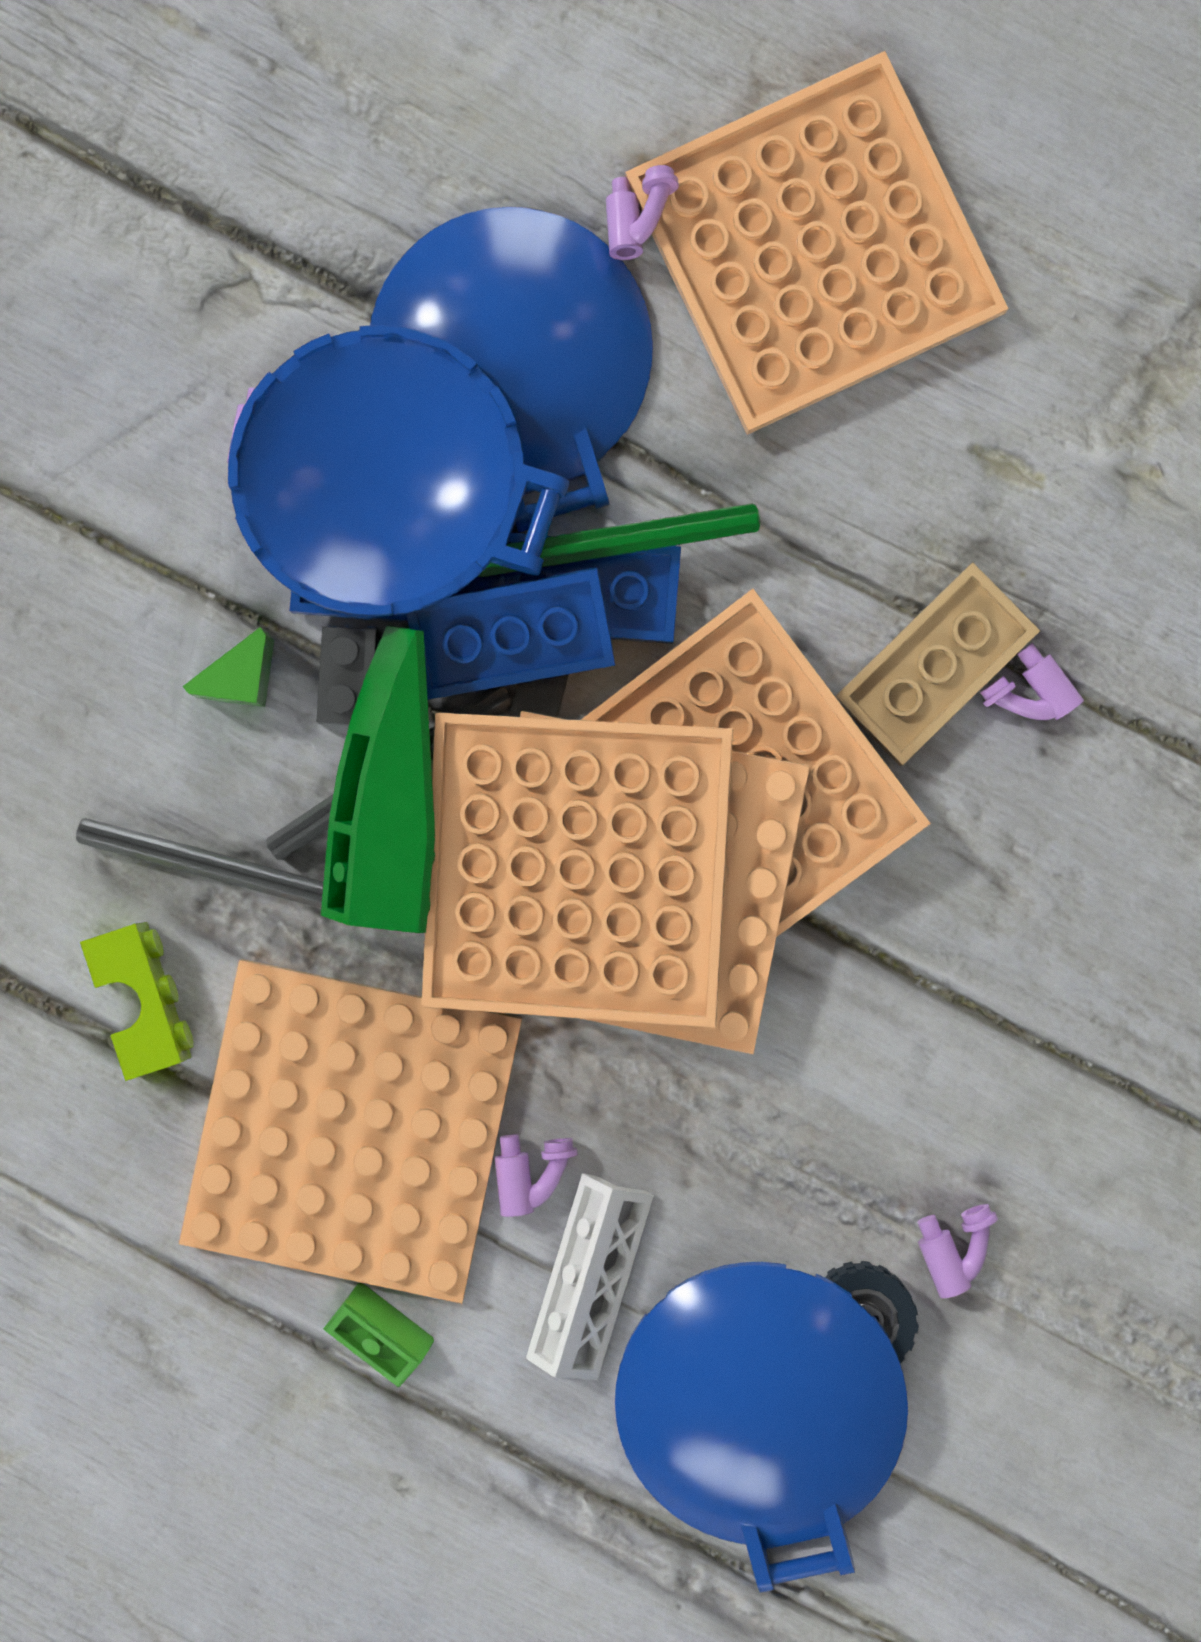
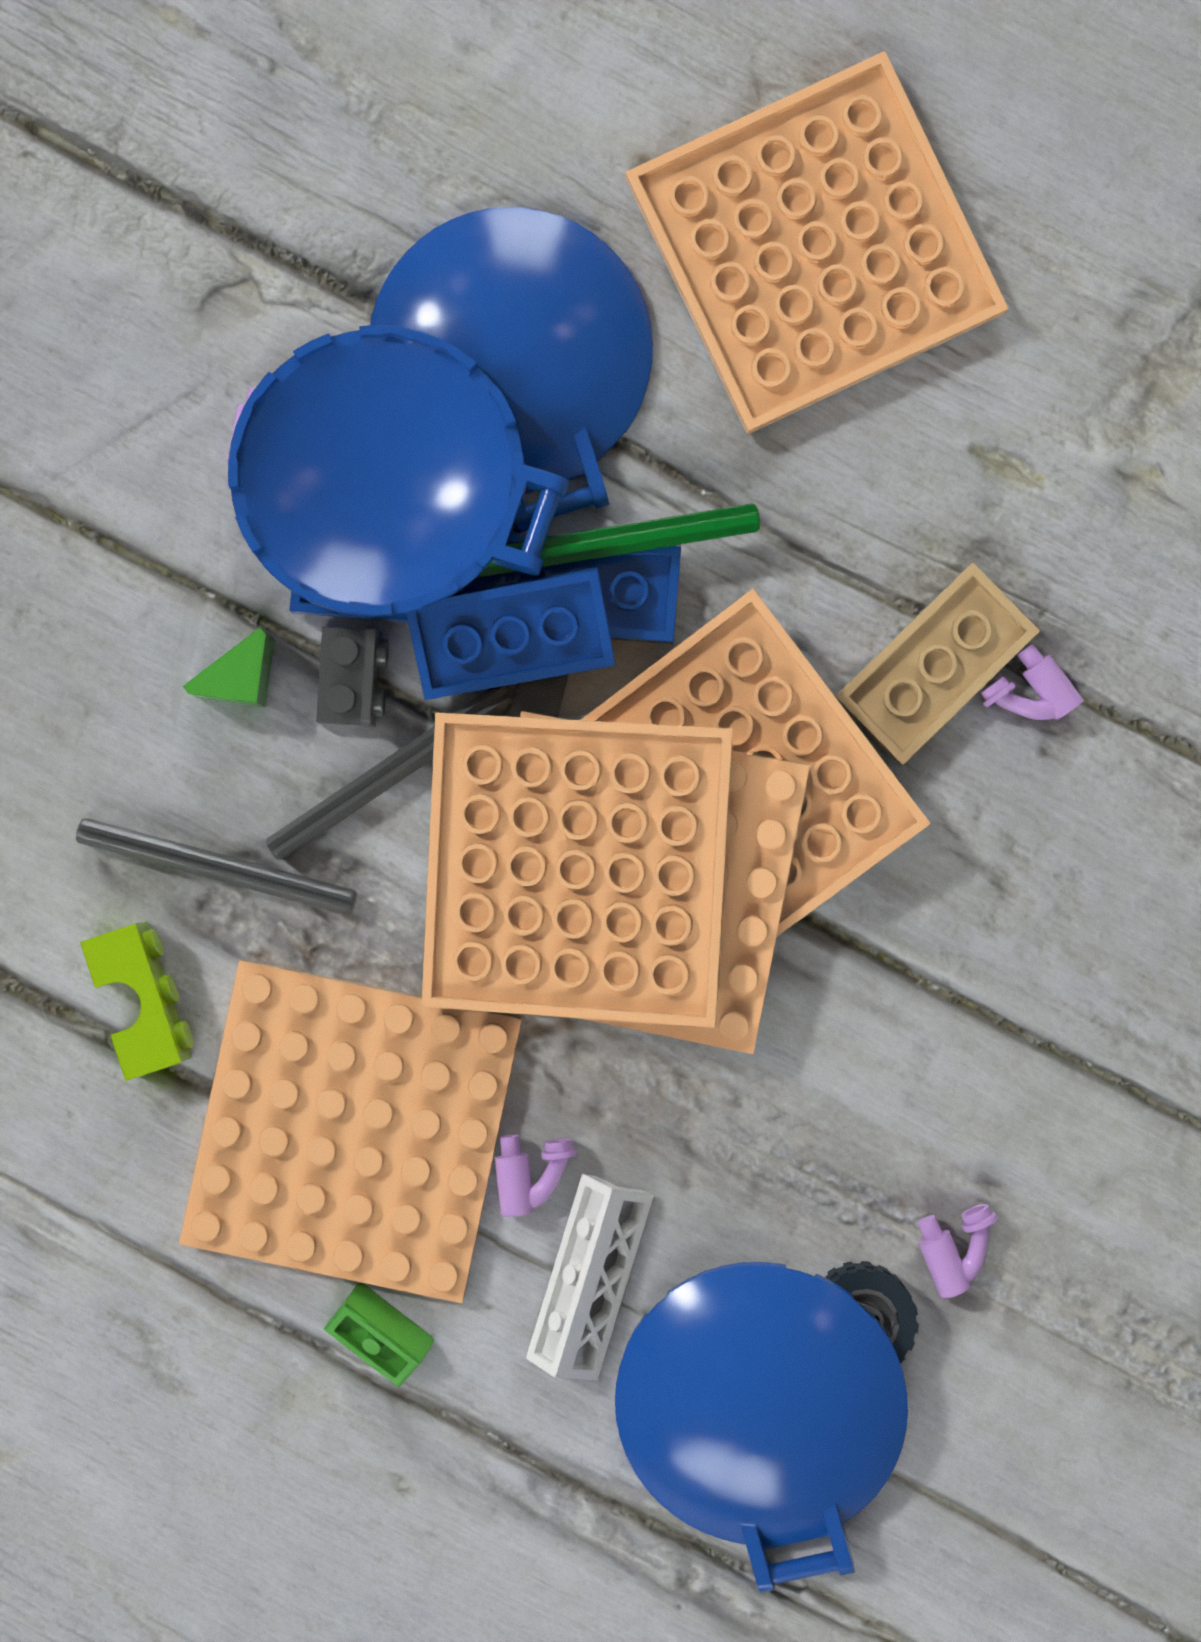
(384, 797): green wedge -> none
(625, 225): lavender plant -> none

